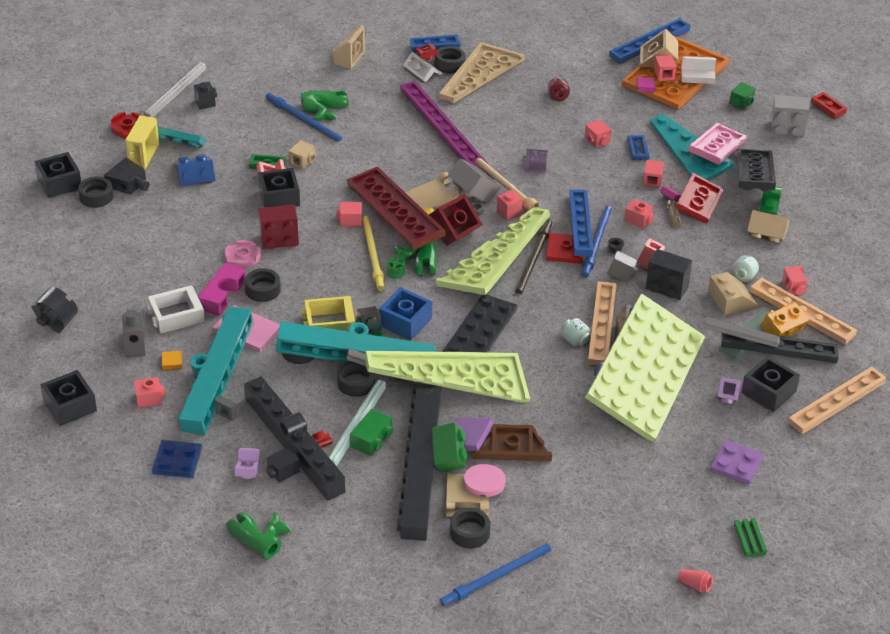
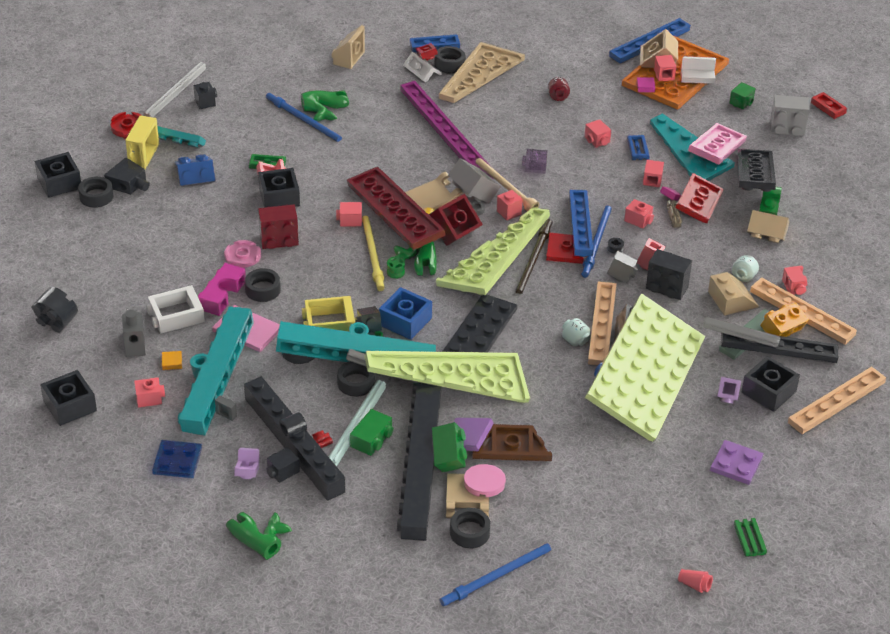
(302, 154): tan brick -> none

